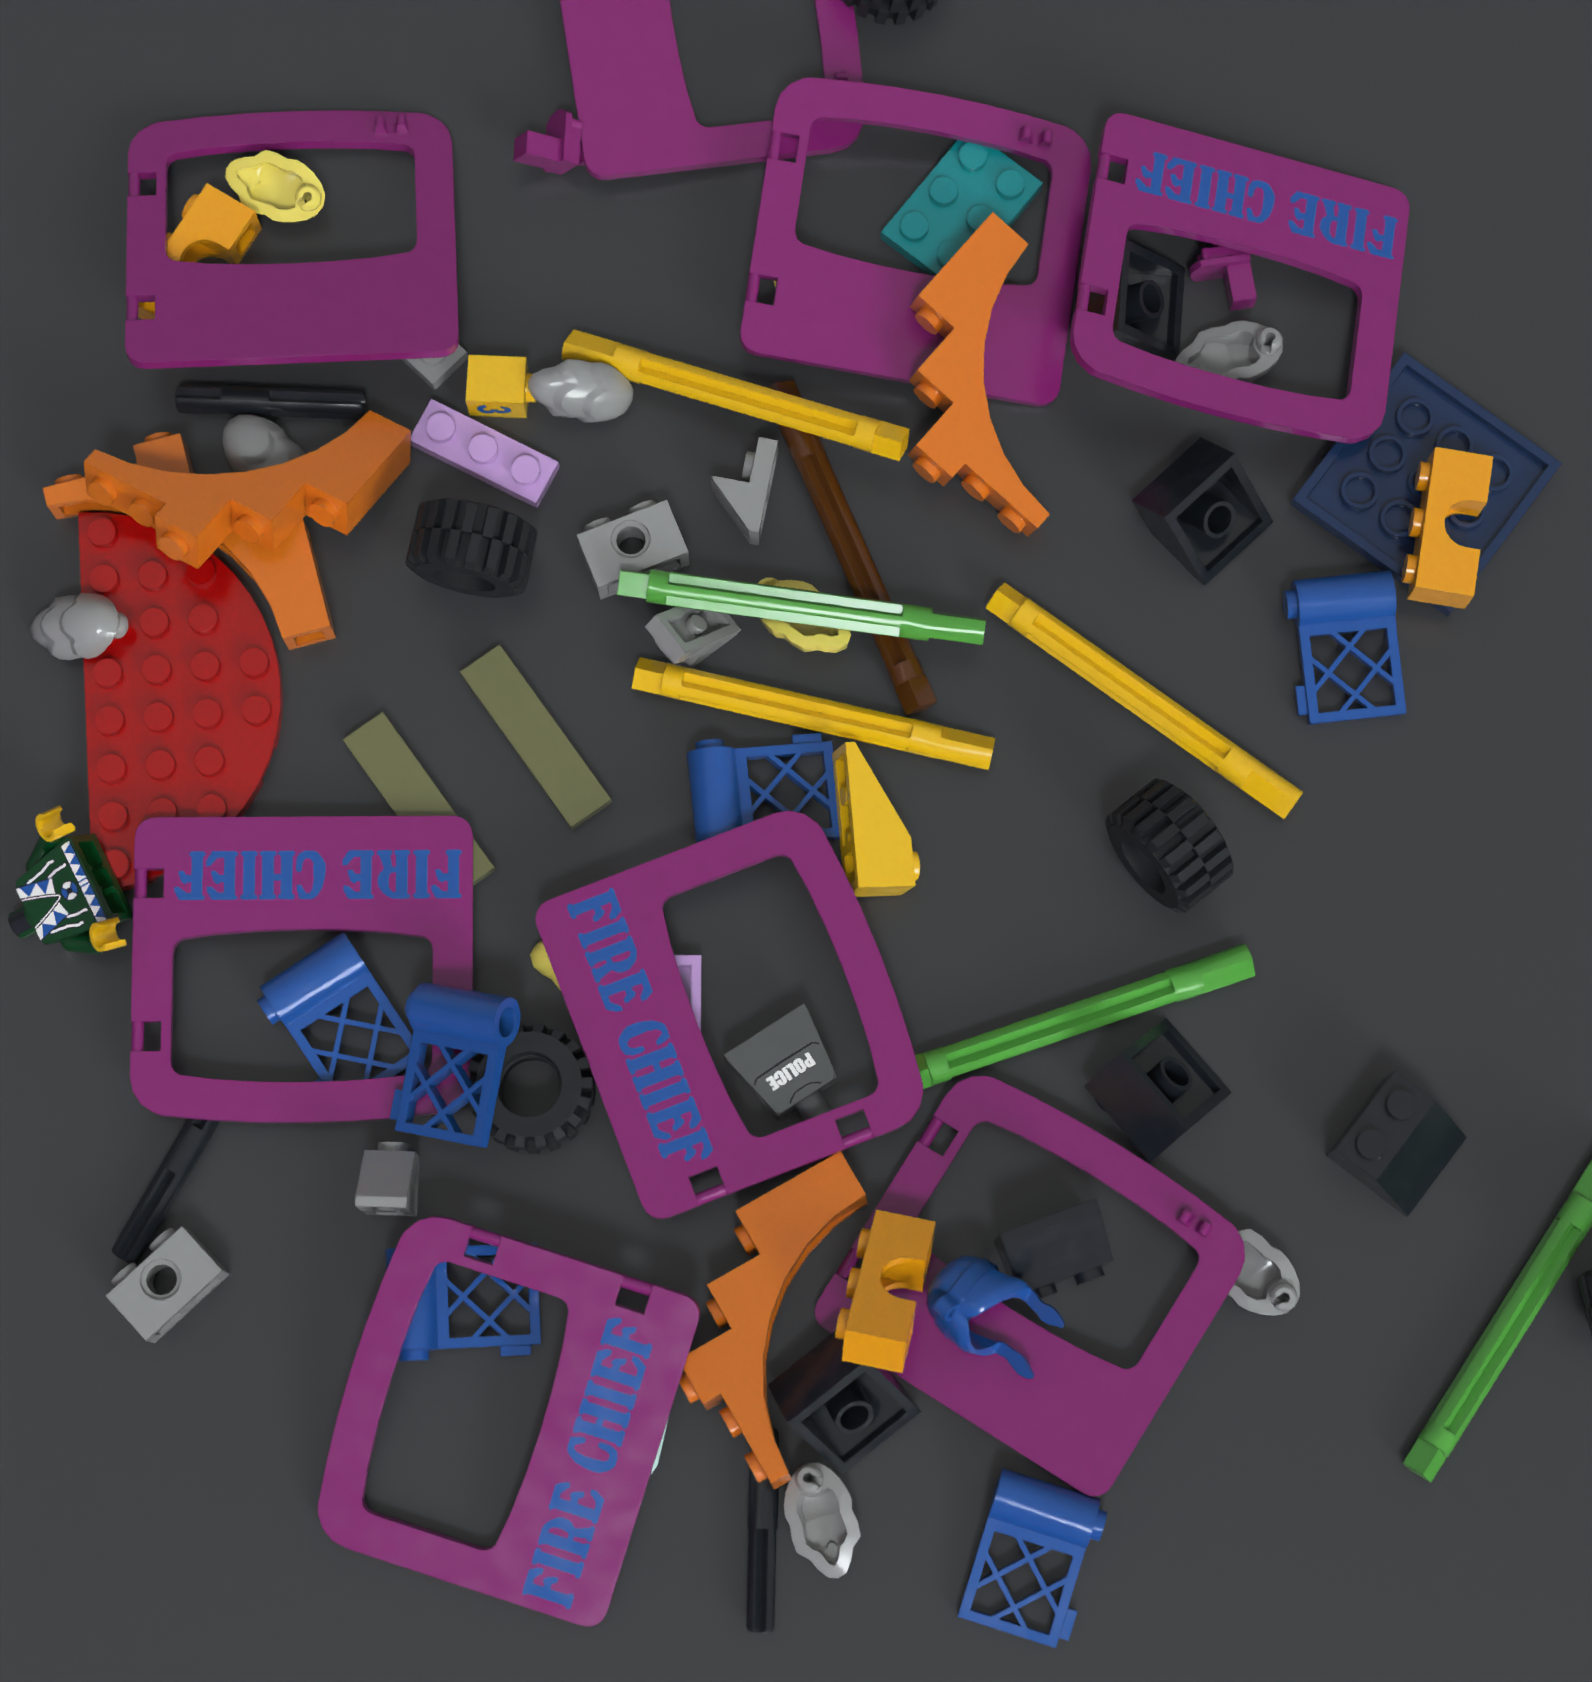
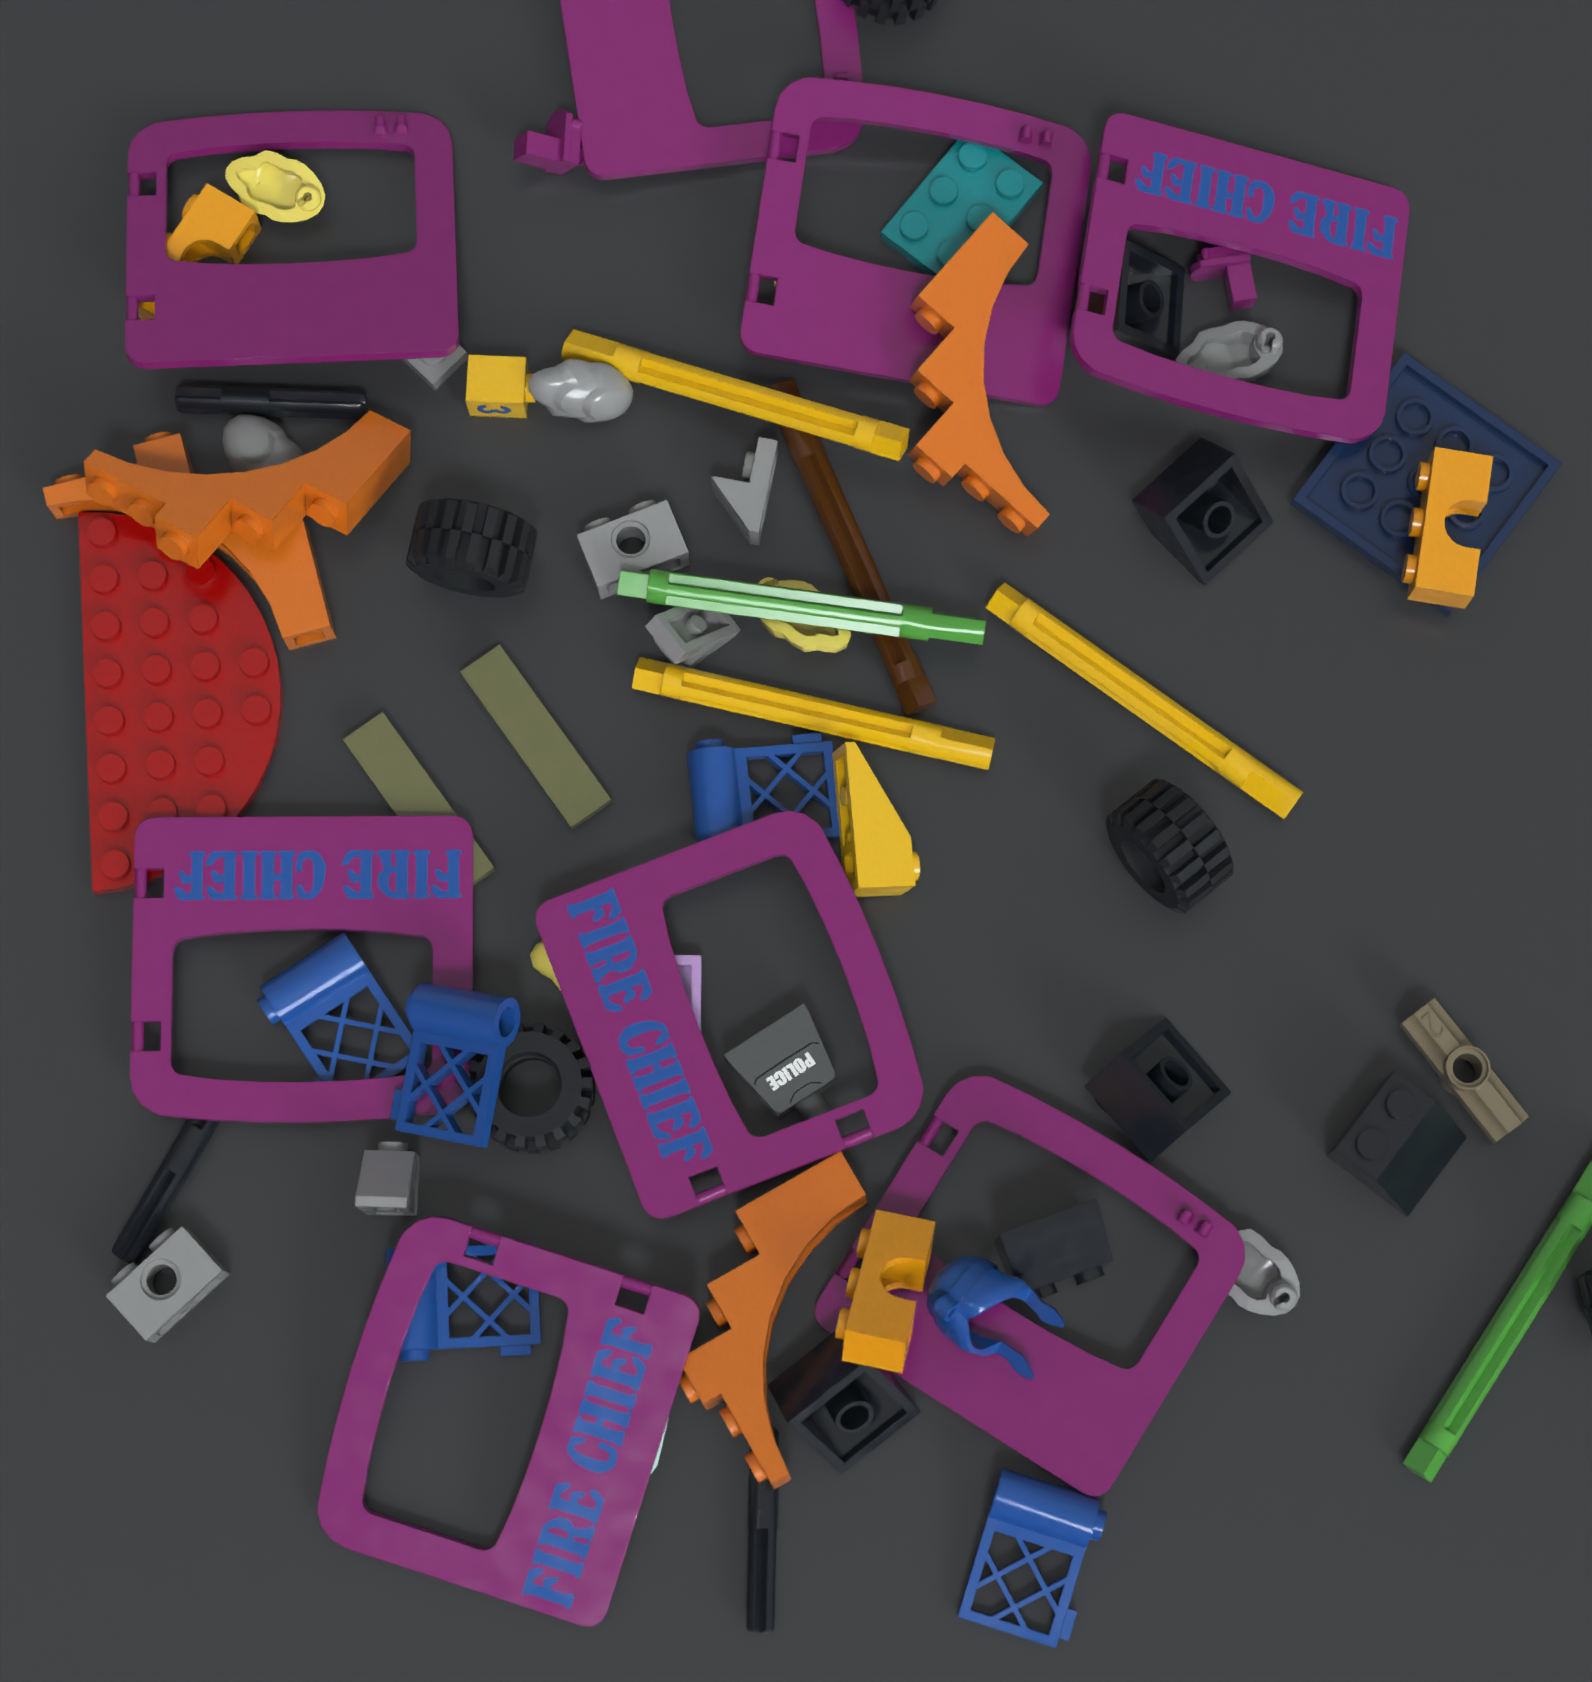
(69, 891): torso -> none
(78, 626): light grey arm -> none
(484, 453): lavender plate -> none
(821, 1519): light grey arm -> none
(1087, 1014): bright green piece -> none
(1339, 607): blue piece -> none
(1484, 1098): none -> dark tan piece

